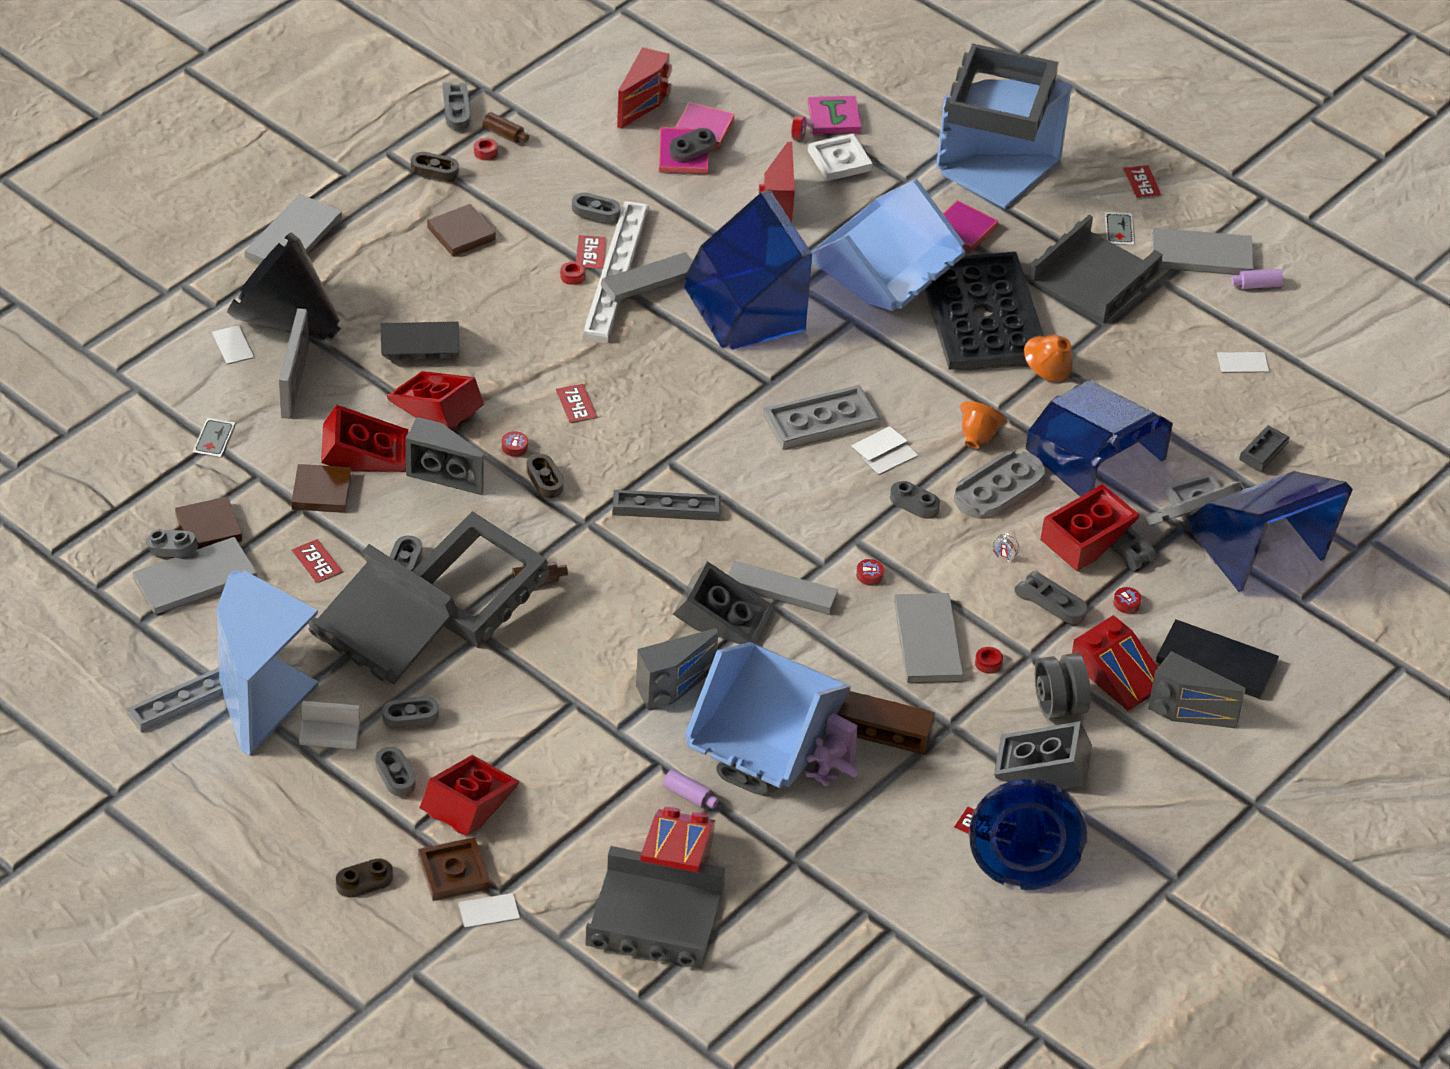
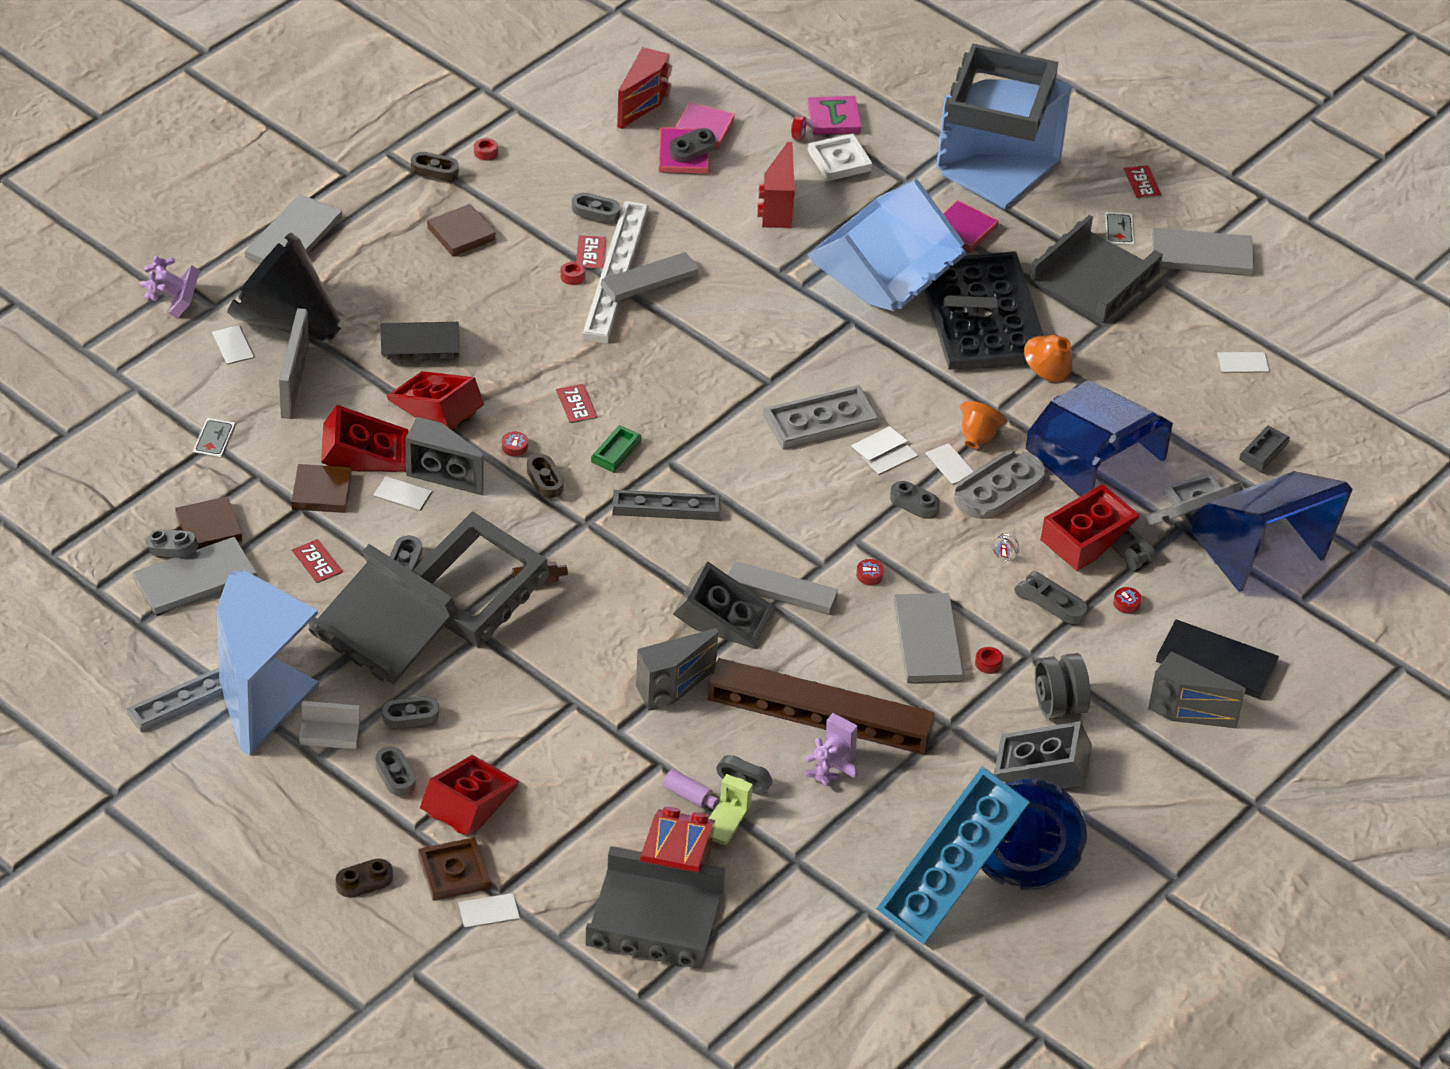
(178, 287): none -> lavender piece
(402, 493): none -> white sticker
(456, 105): dark grey plate -> none
(505, 128): reddish brown cylinder -> none
(616, 448): none -> green tile
(732, 808): none -> yellowish green bracket
(752, 276): clear blue windscreen -> none
(763, 712): light blue windscreen -> none
(949, 463): none -> white sticker
(953, 855): none -> dark azure arch
(970, 304): none -> dark grey plate
(1117, 662): red slope -> none
(1258, 279): lavender cylinder -> none

